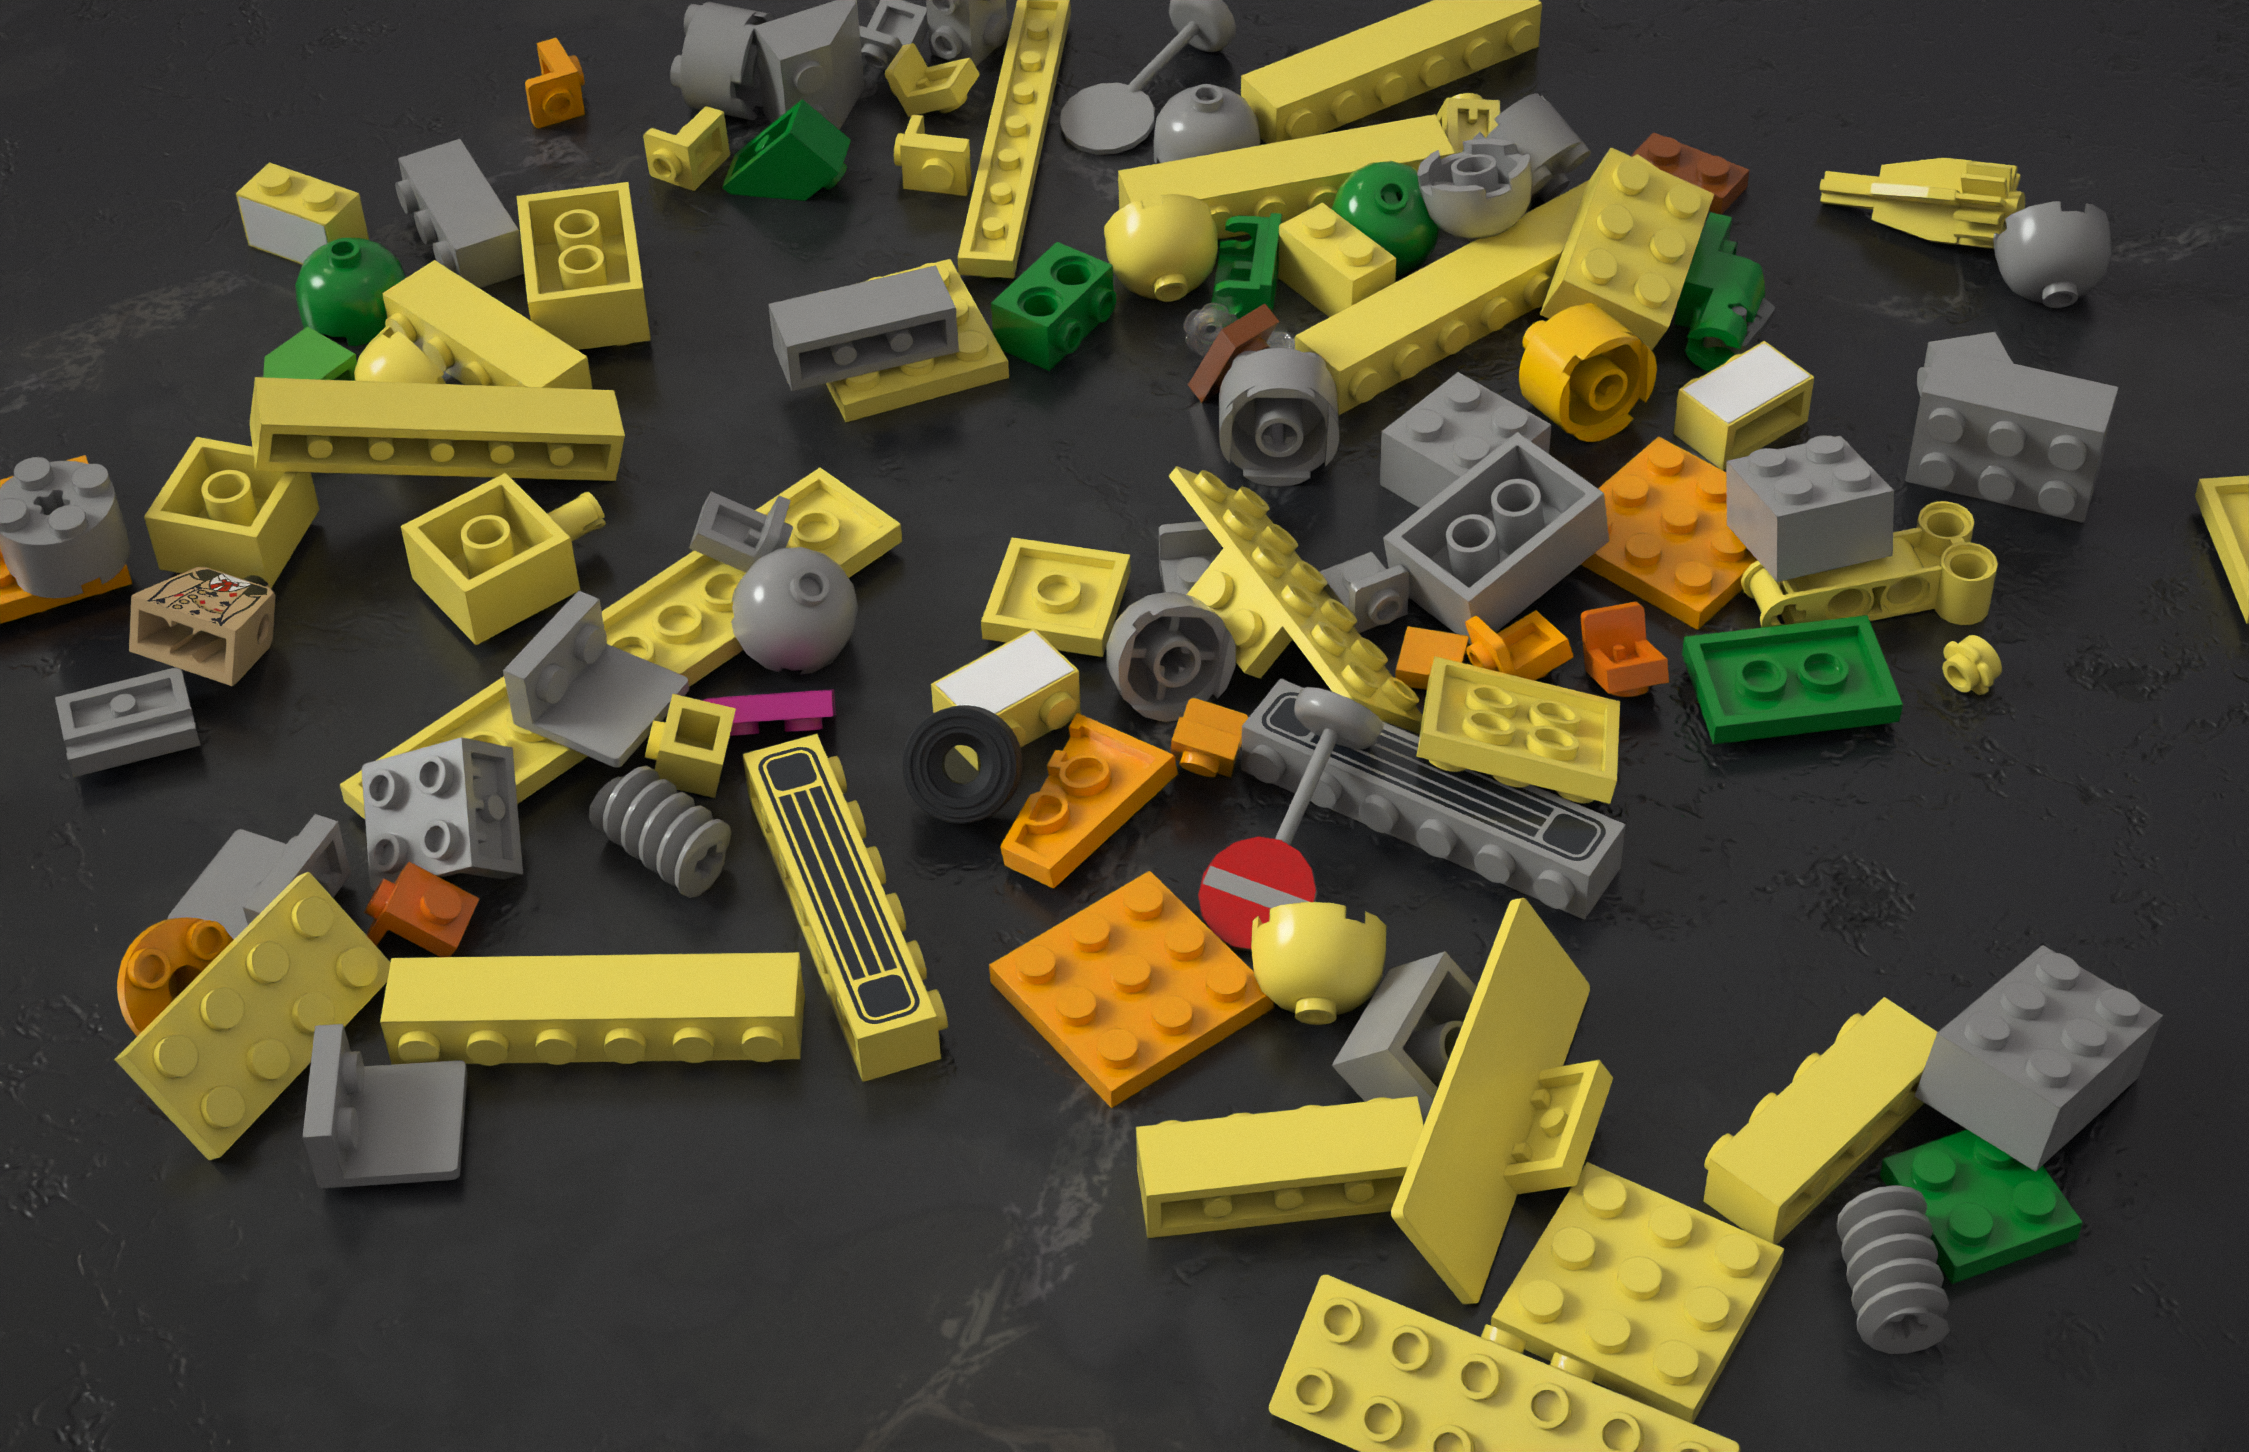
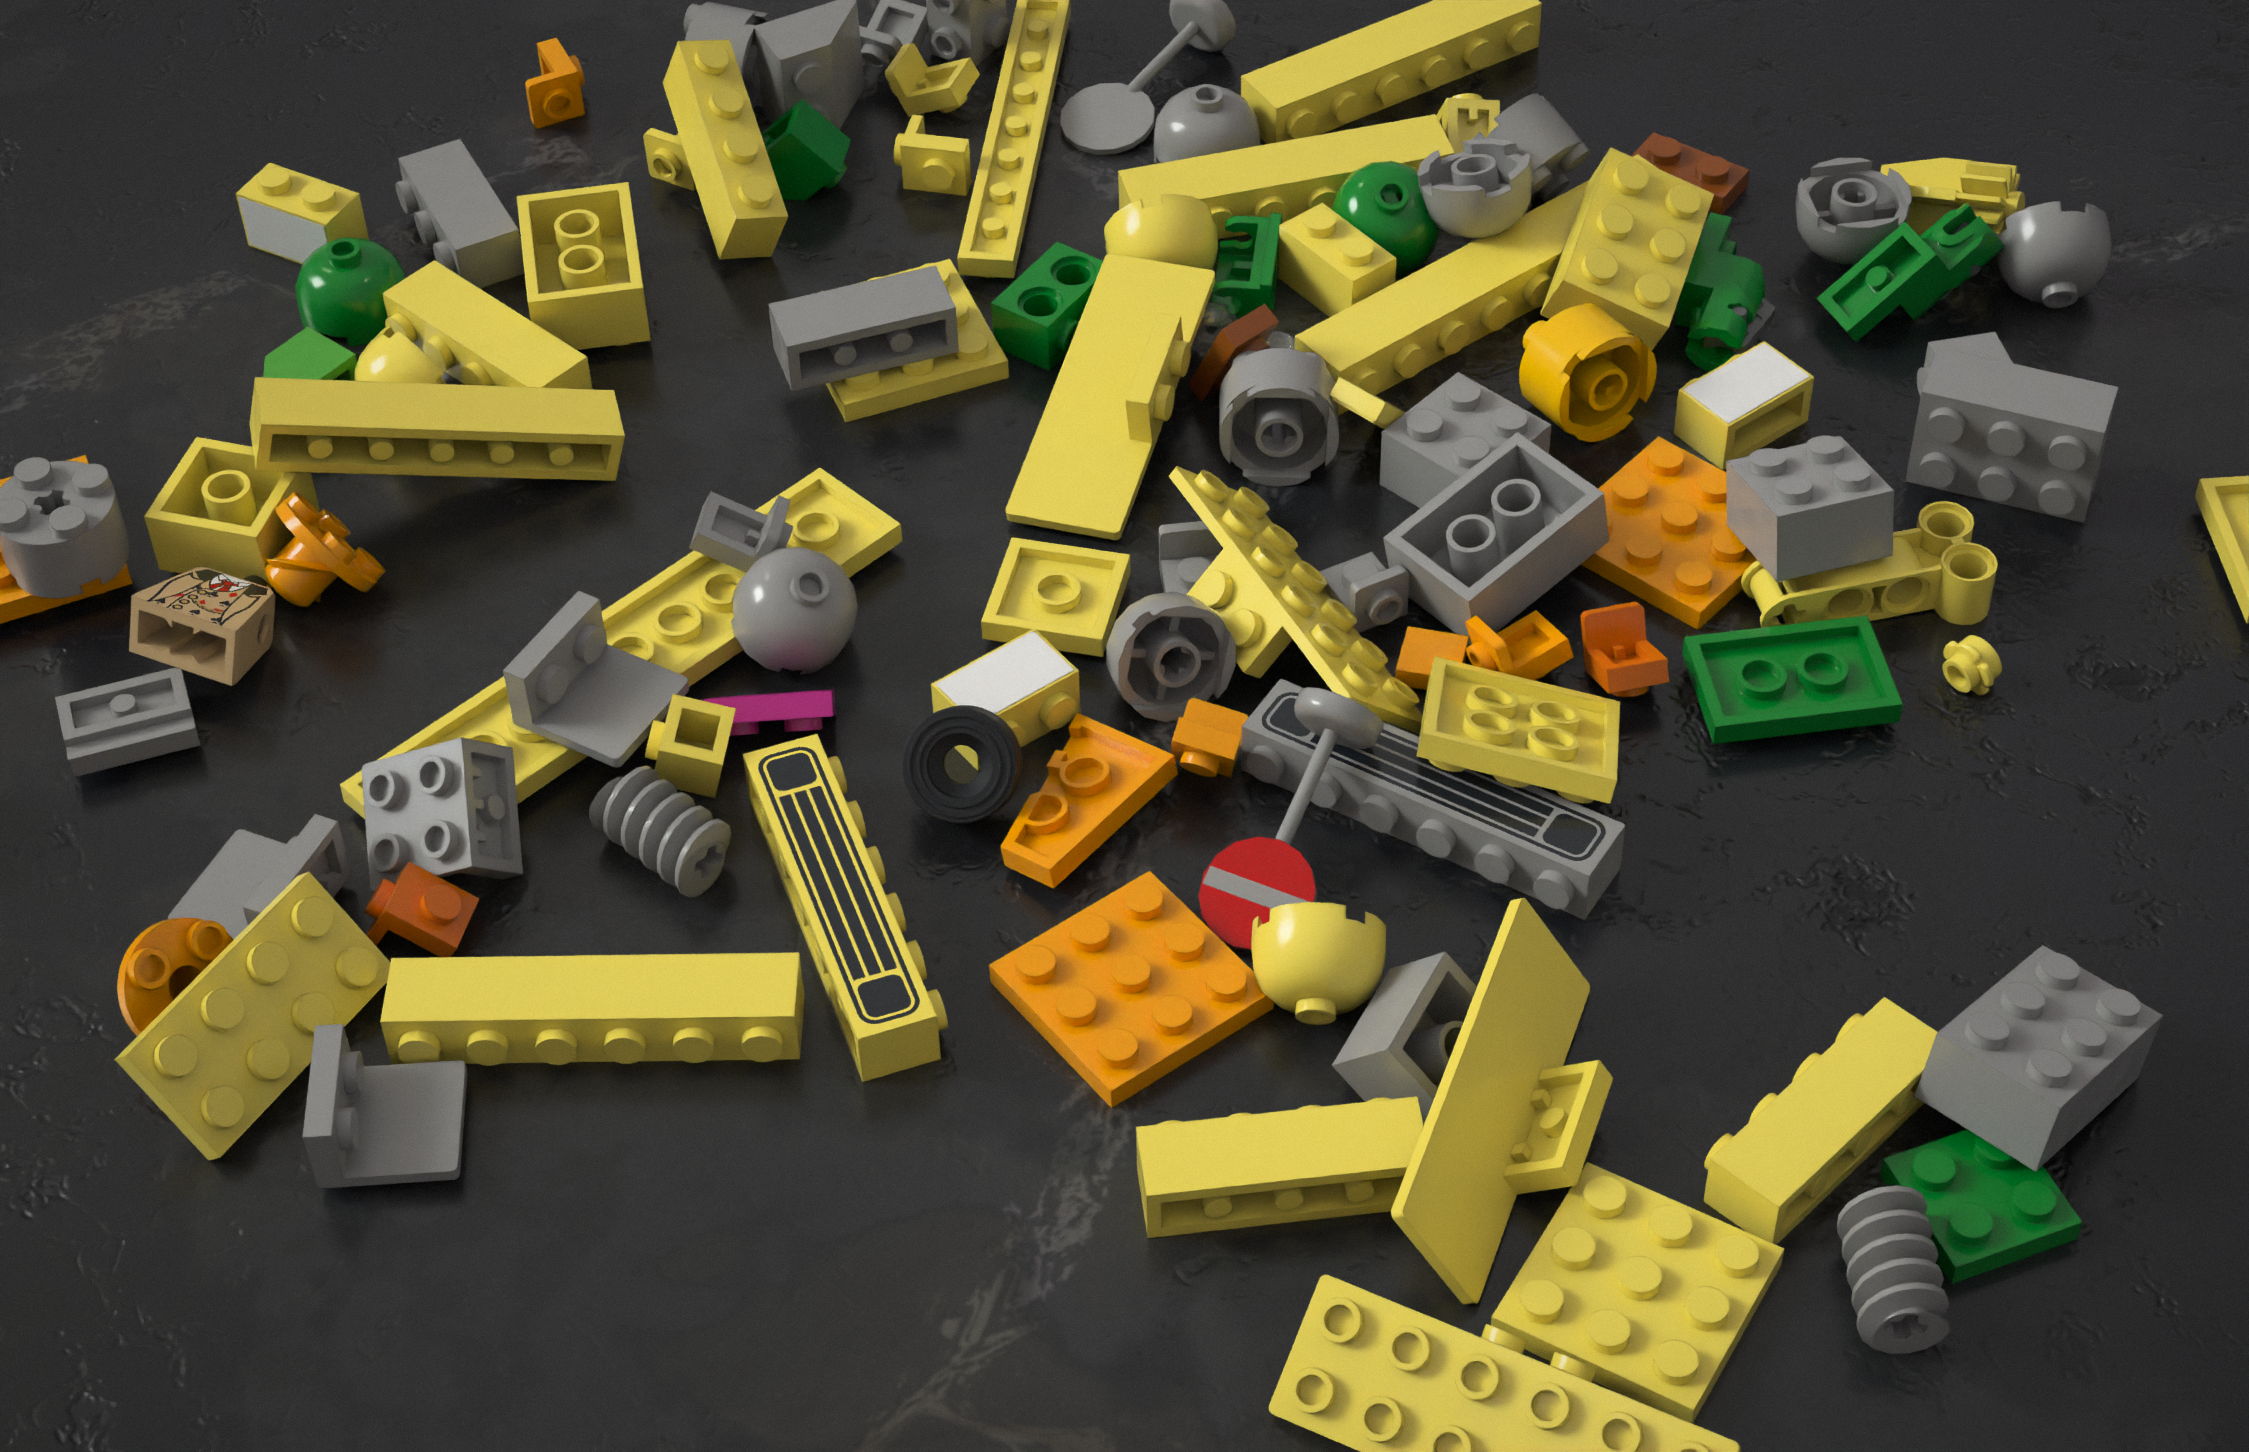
(317, 555): none -> light orange plate
(497, 555): light yellow brick -> none
(724, 149): none -> light yellow brick
(1111, 397): none -> light yellow bracket
(1365, 404): none -> light yellow tile
(1849, 208): none -> light grey cylinder
(1911, 271): none -> green plate

